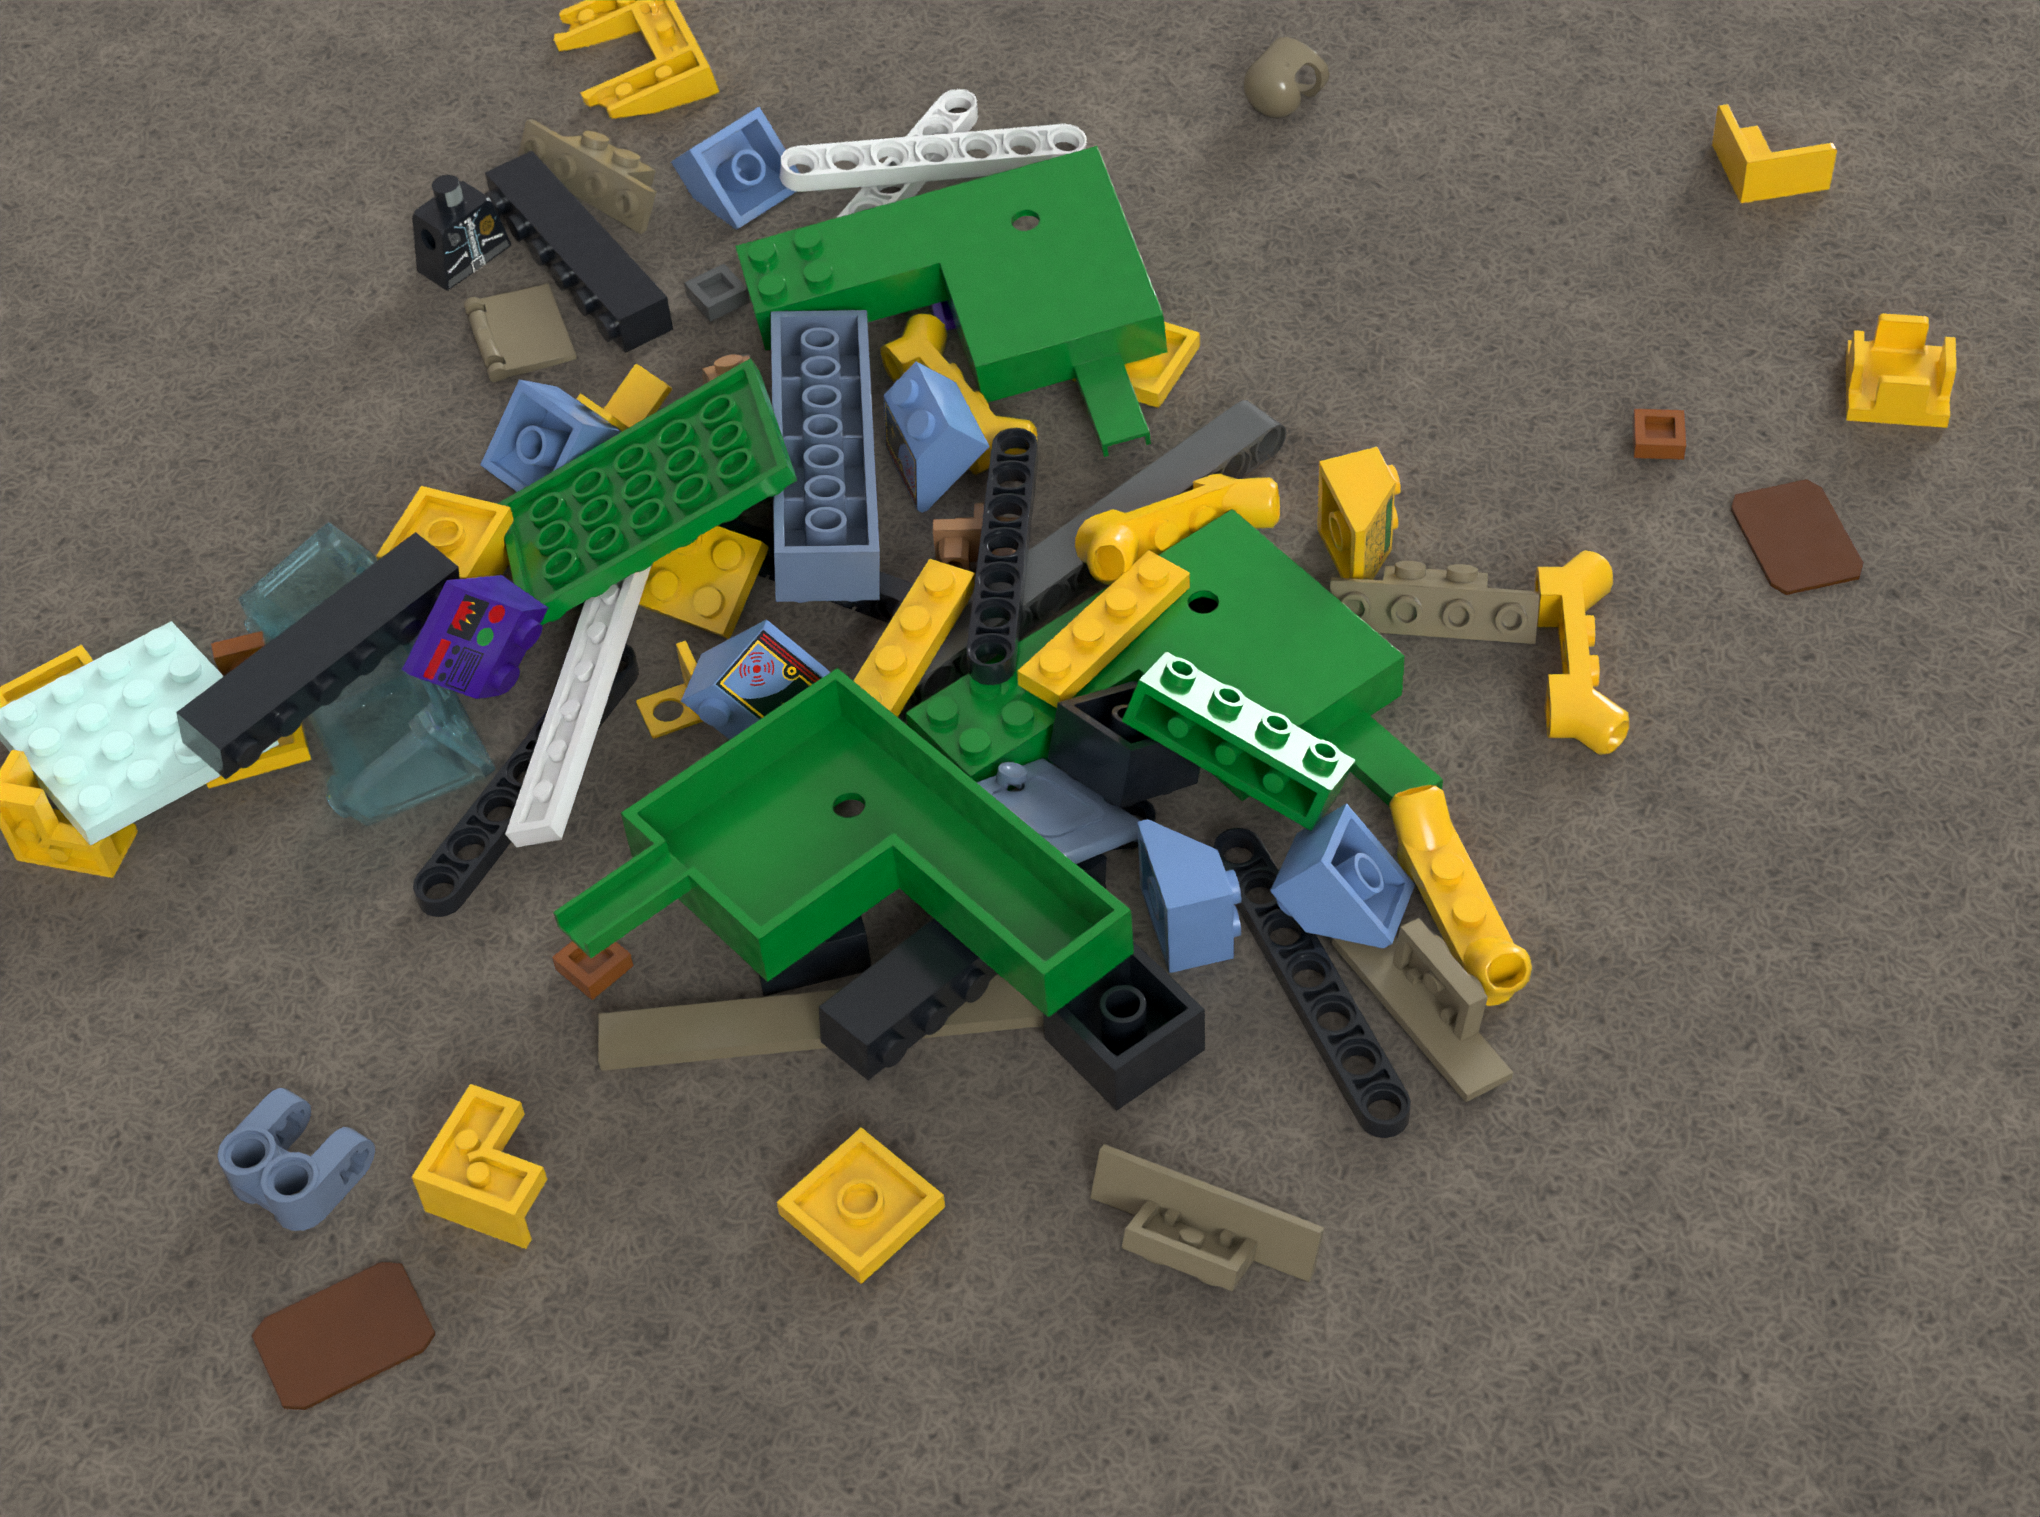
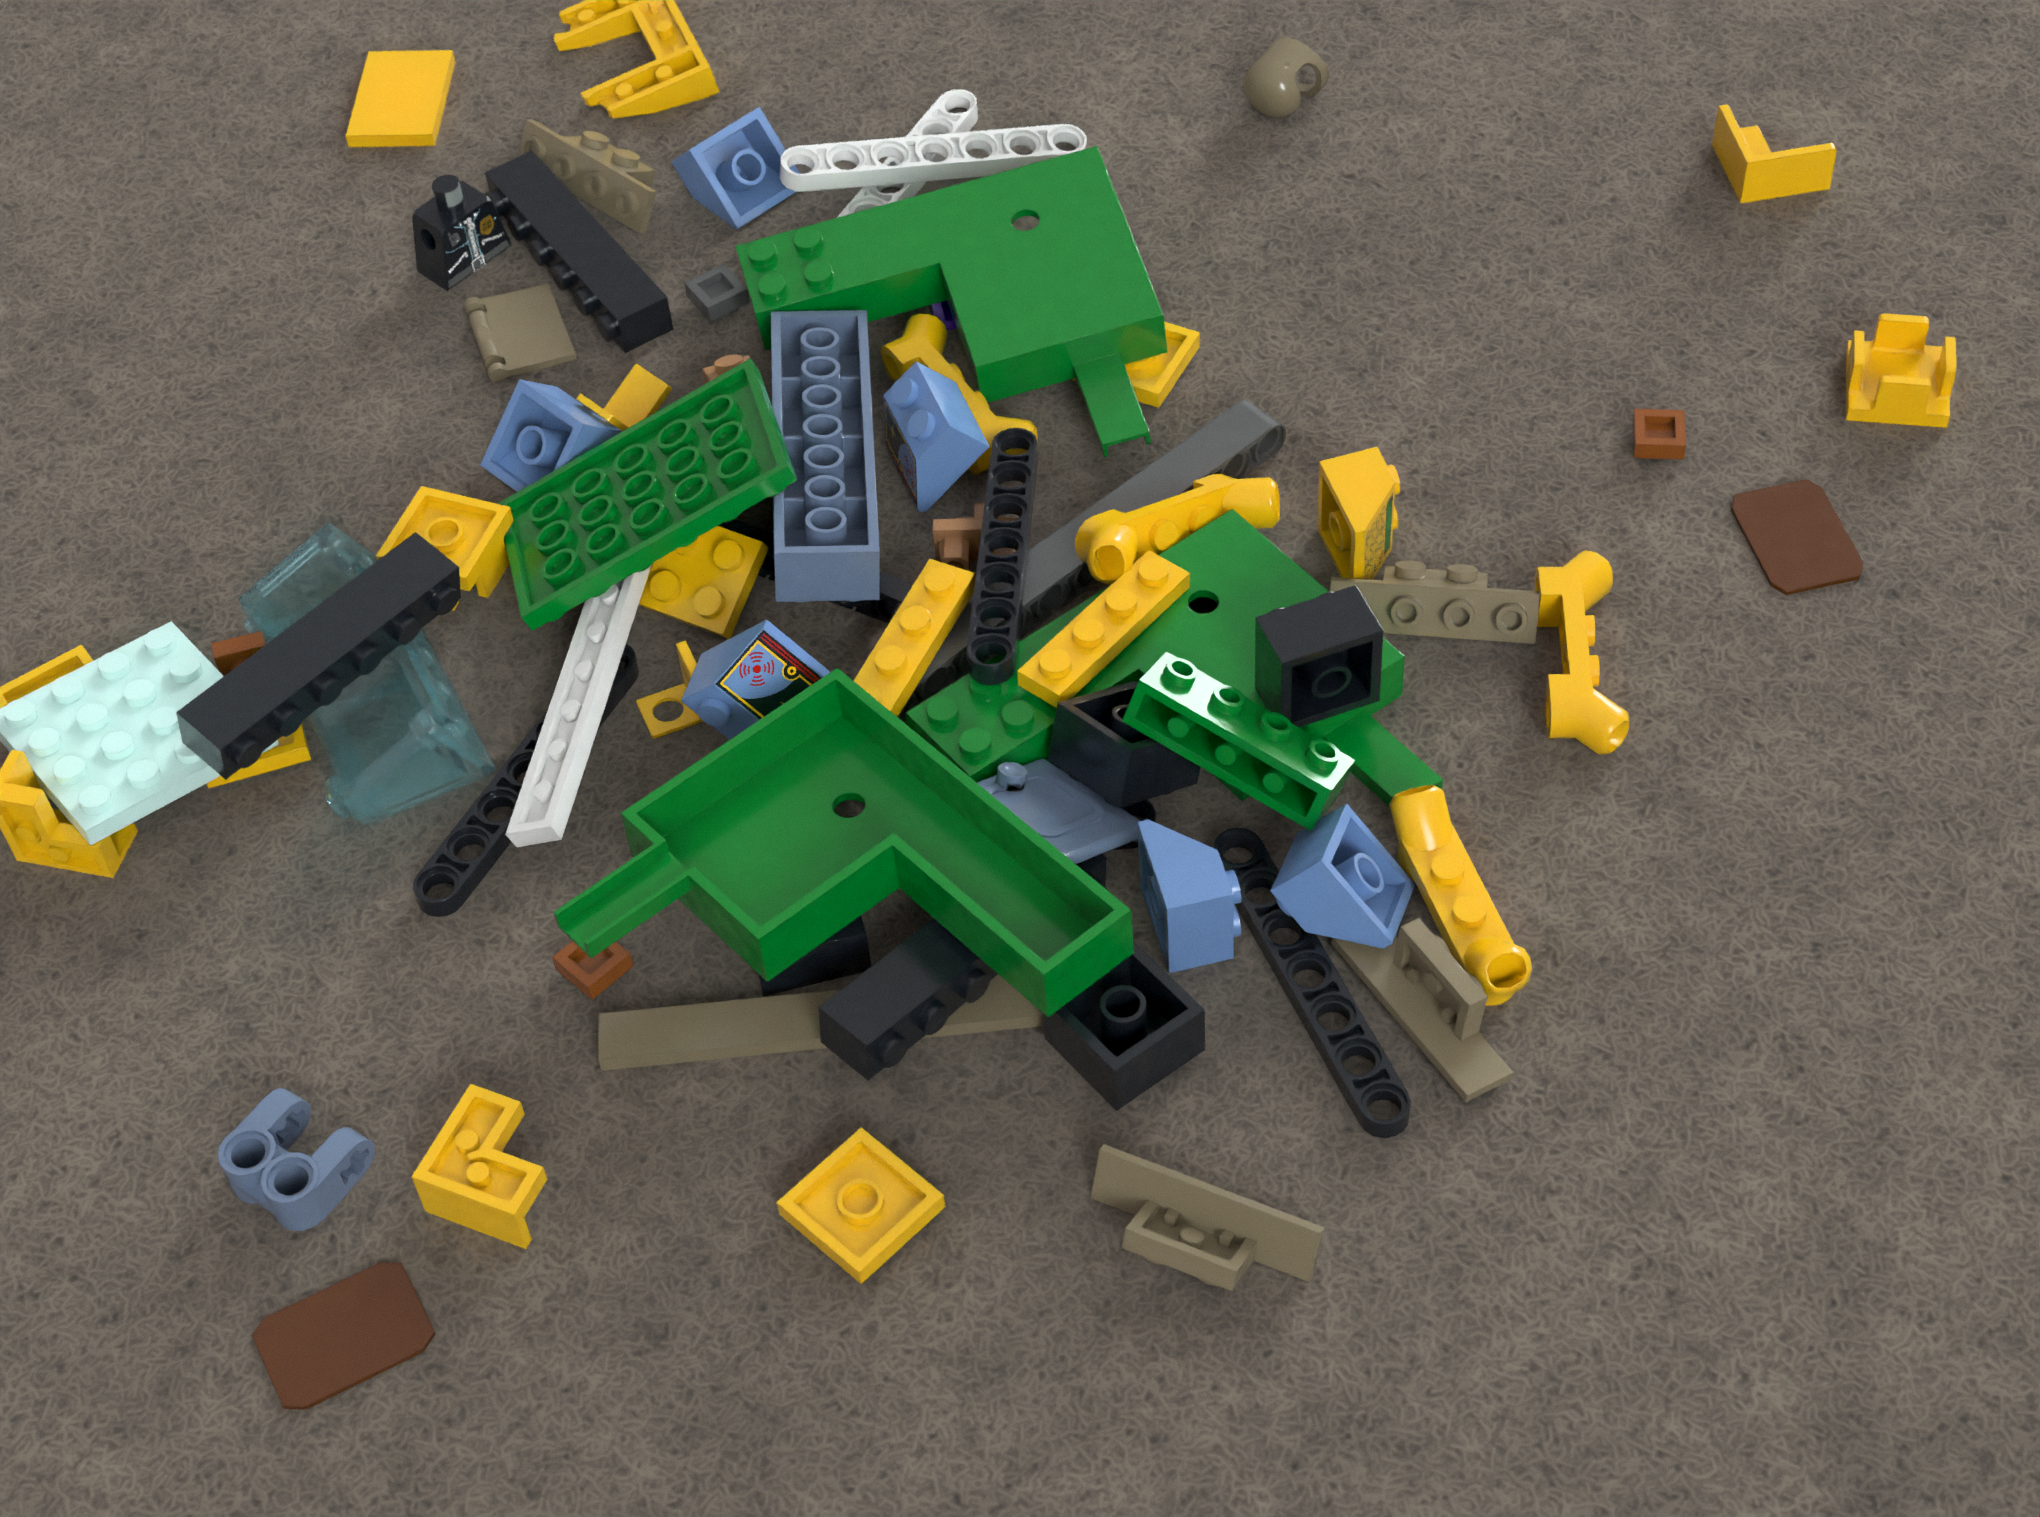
(401, 98): none -> yellow tile
(477, 636): dark purple slope -> none
(1319, 657): none -> black brick

